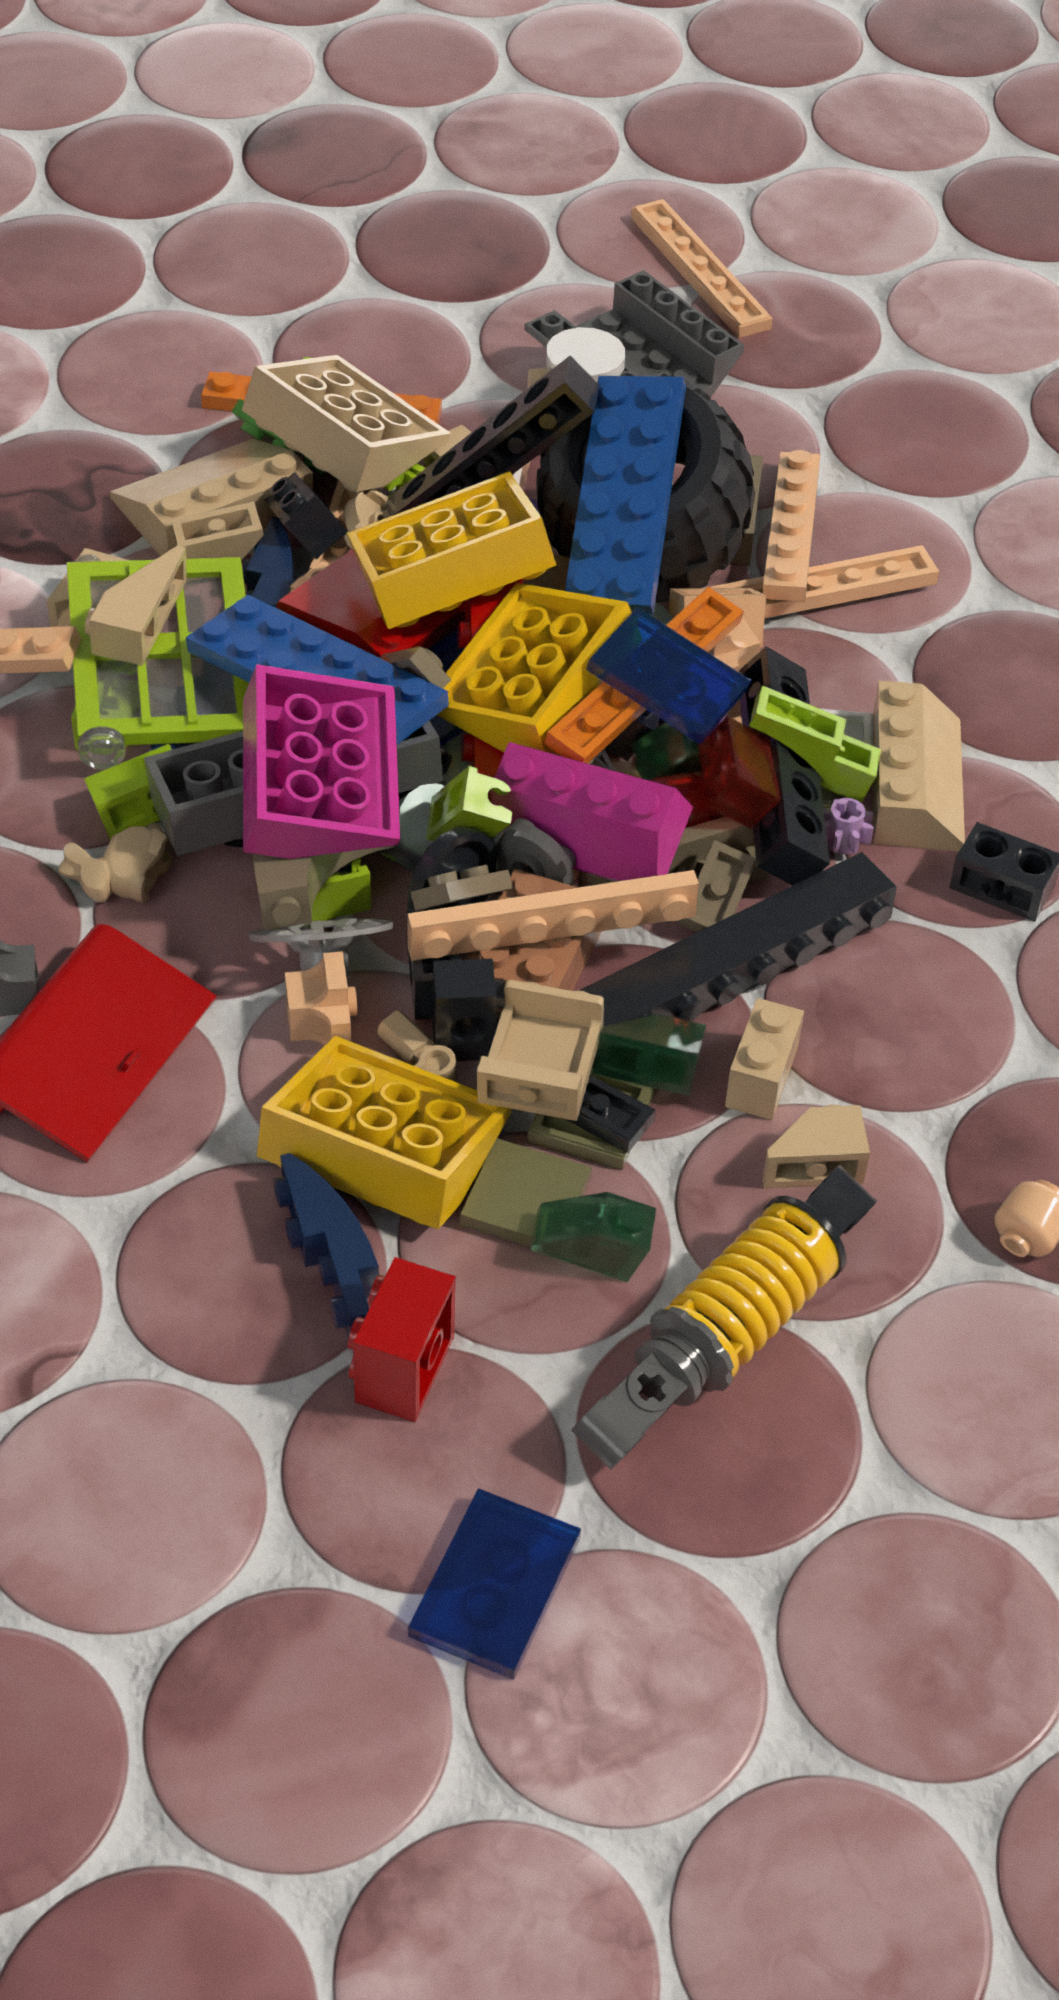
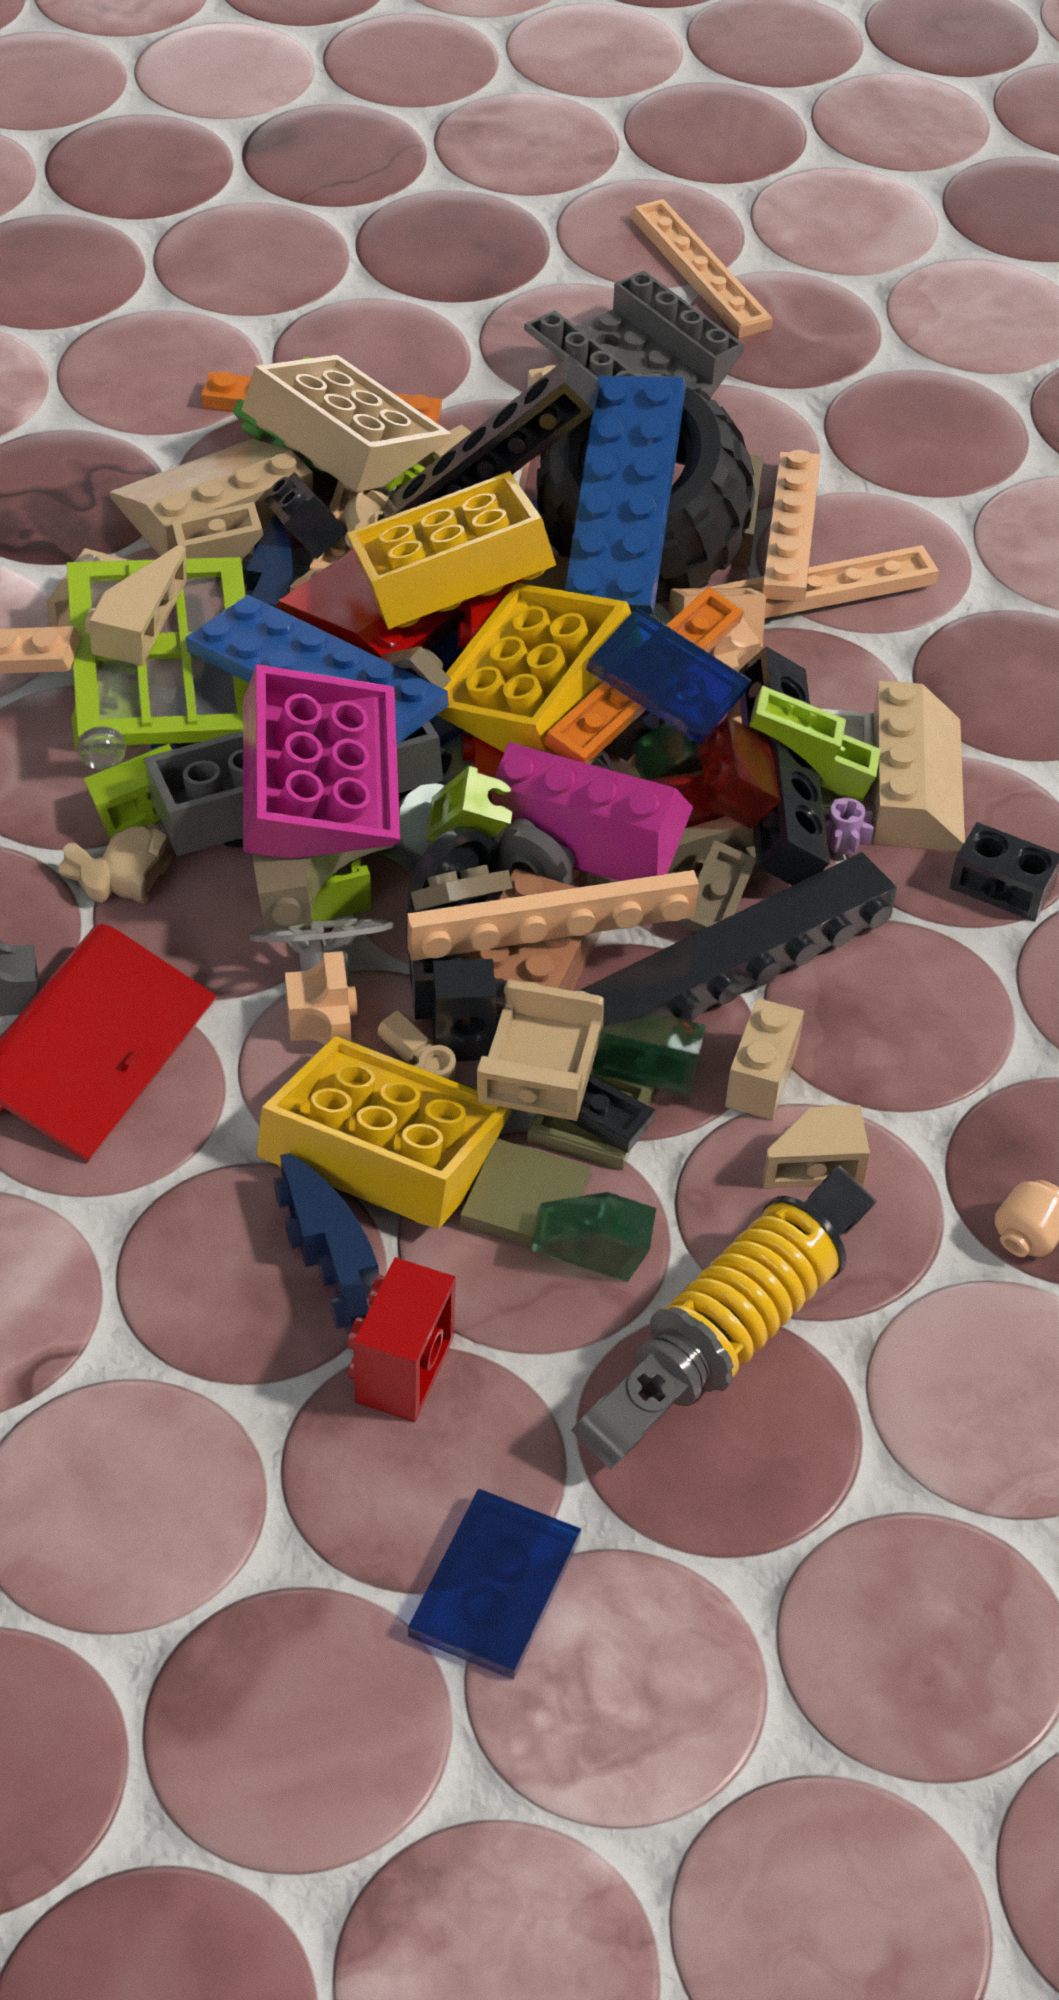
(592, 348): white tile -> none

